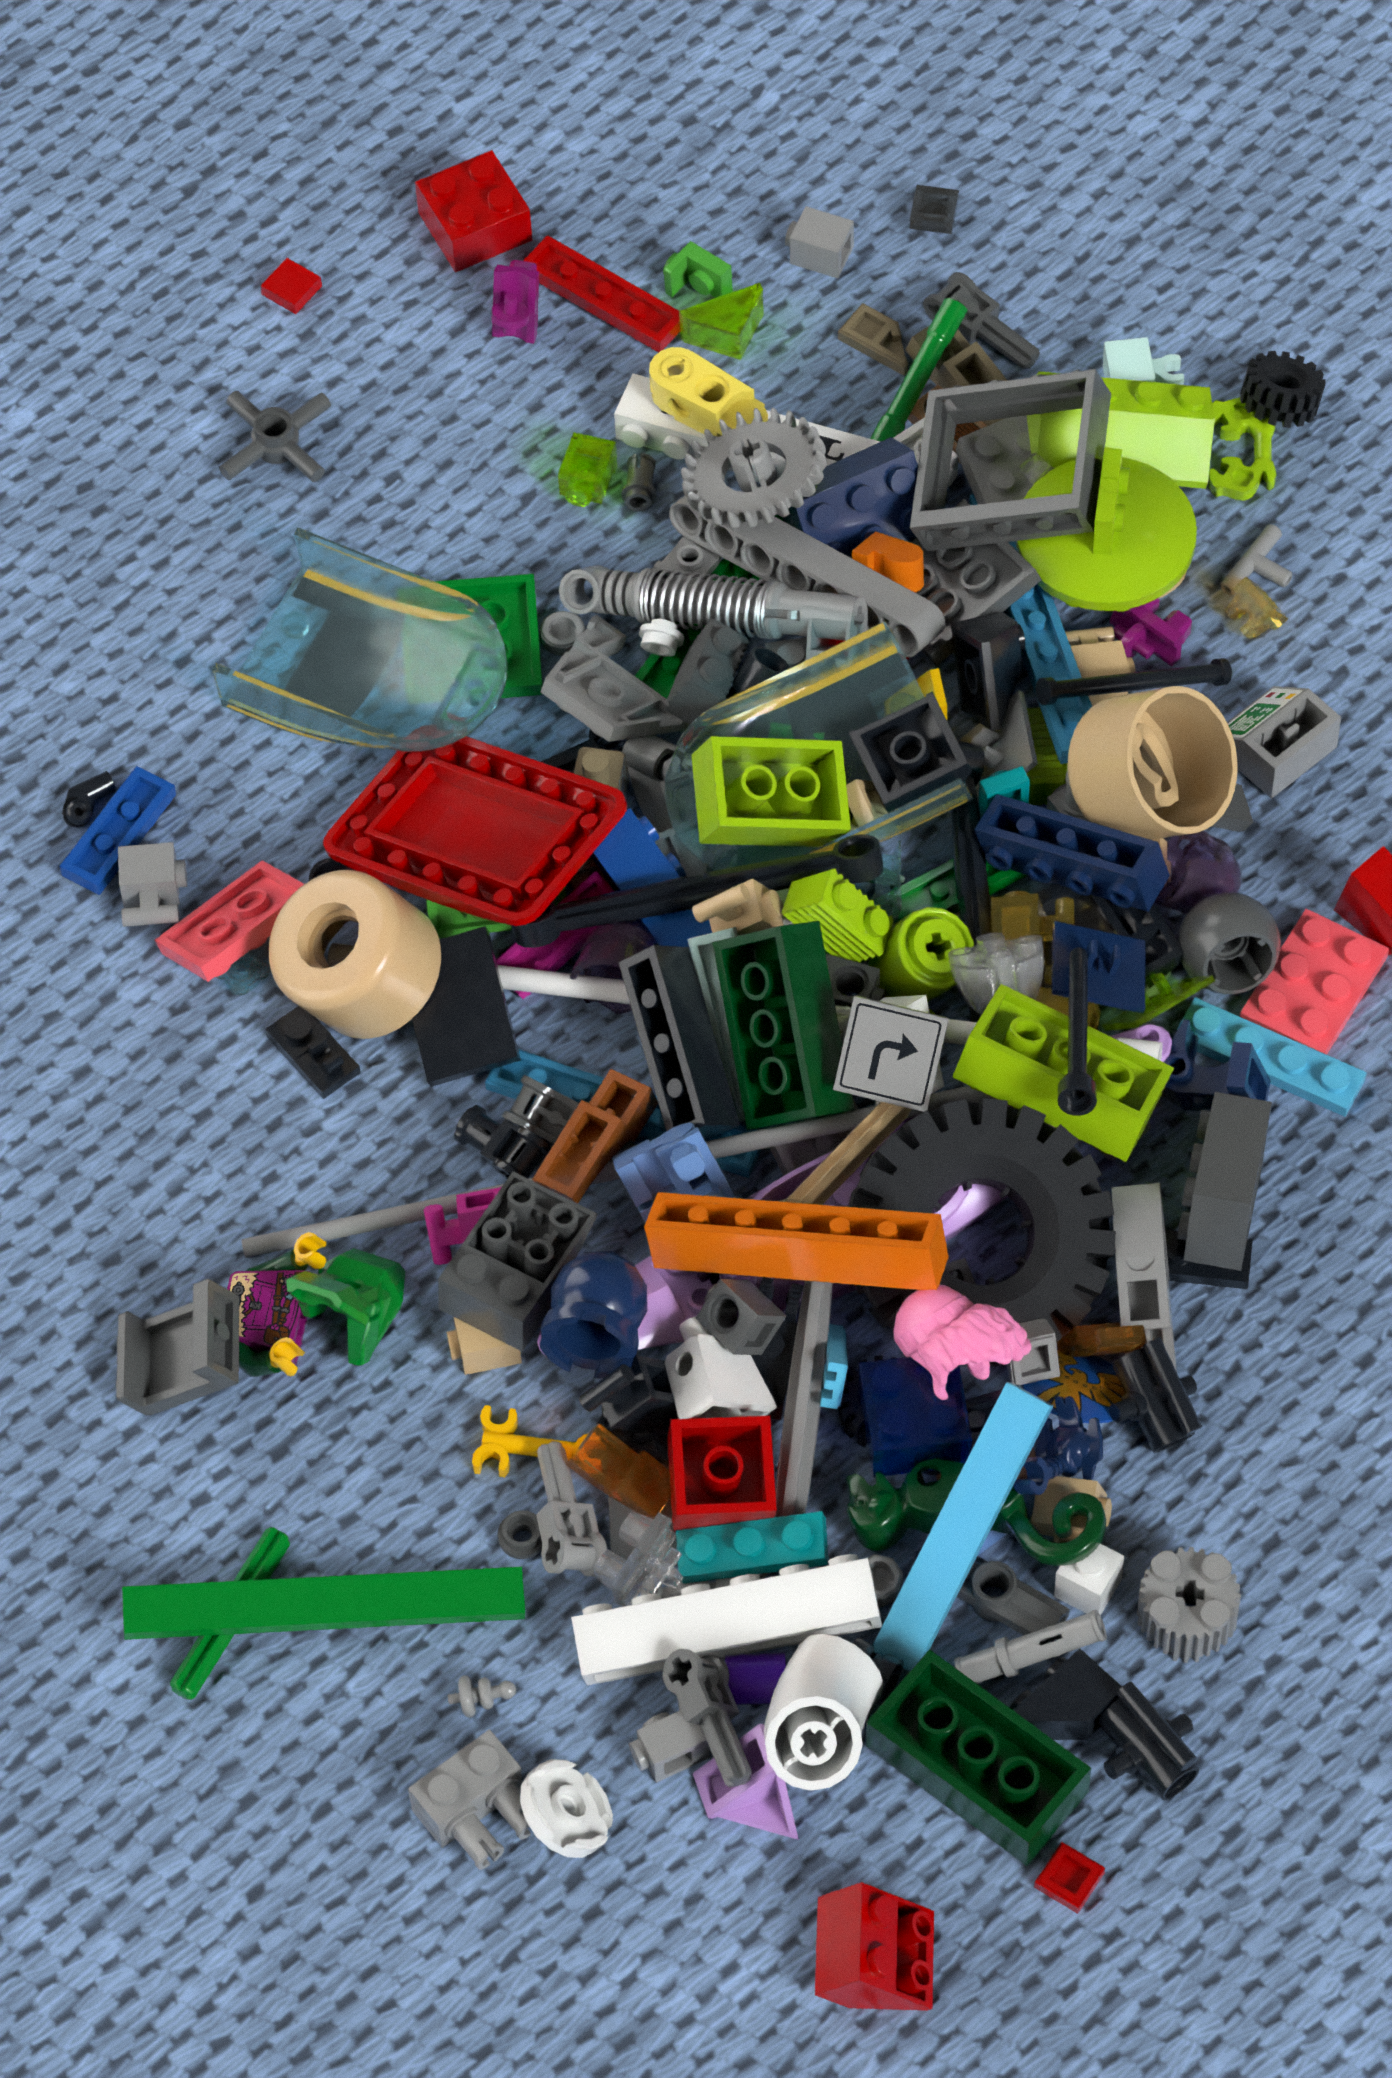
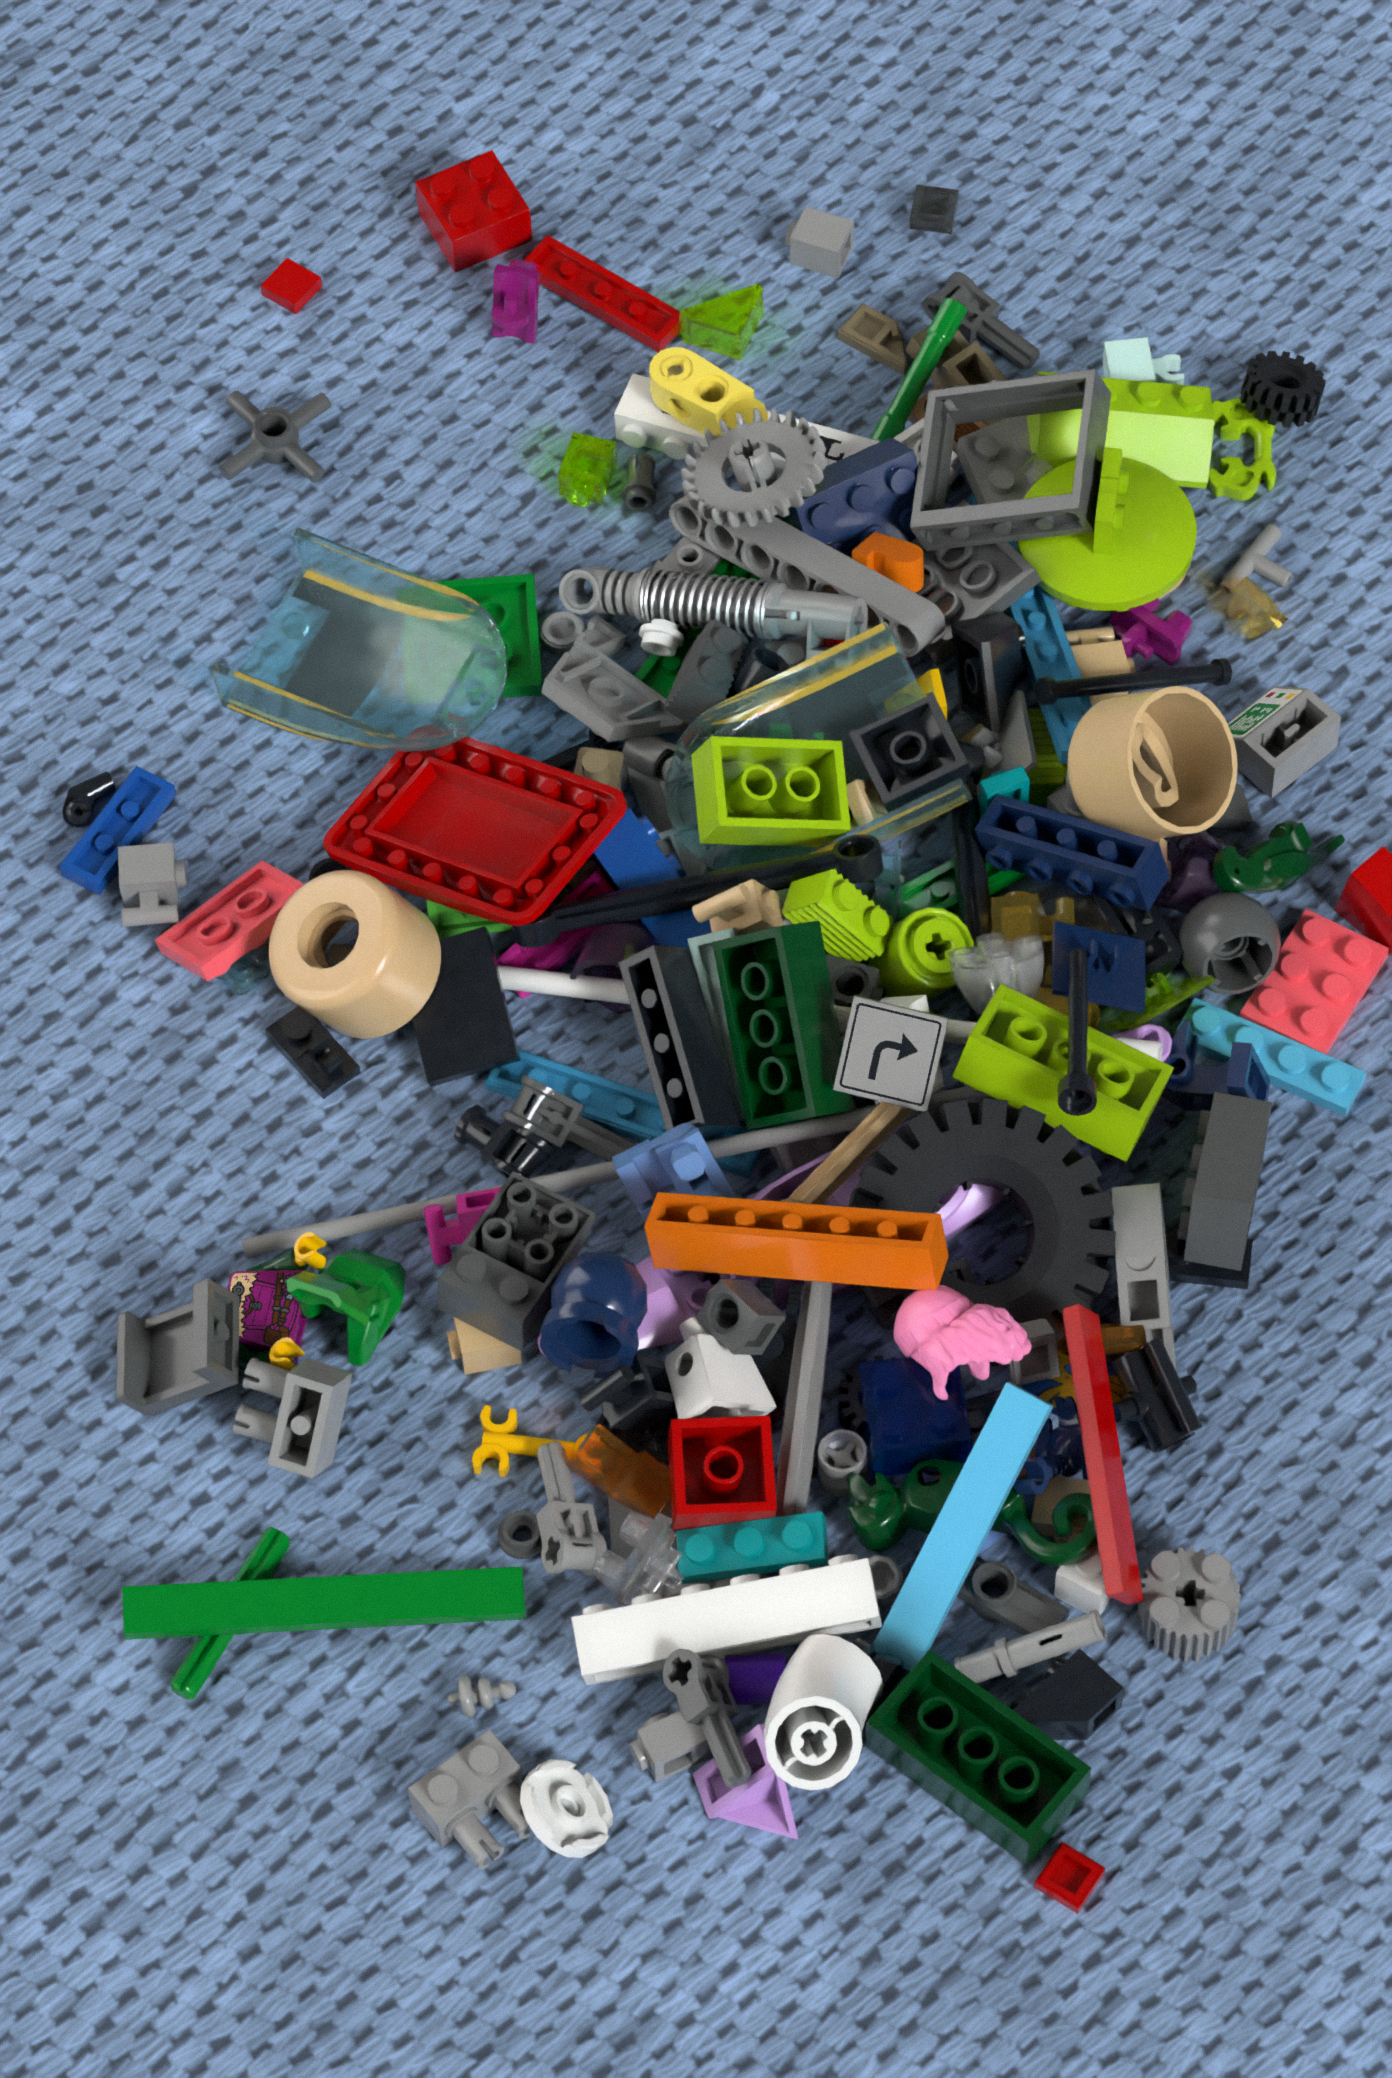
(308, 1416): none -> light grey brick
(596, 1134): dark orange slope -> none
(699, 267): bright green bracket -> none
(835, 1368): medium azure tile -> none
(836, 1453): none -> light grey wheel
(874, 1950): red slope -> none
(1102, 1455): none -> red tile
(1148, 1743): black pin -> none
(1271, 862): none -> dark green animal

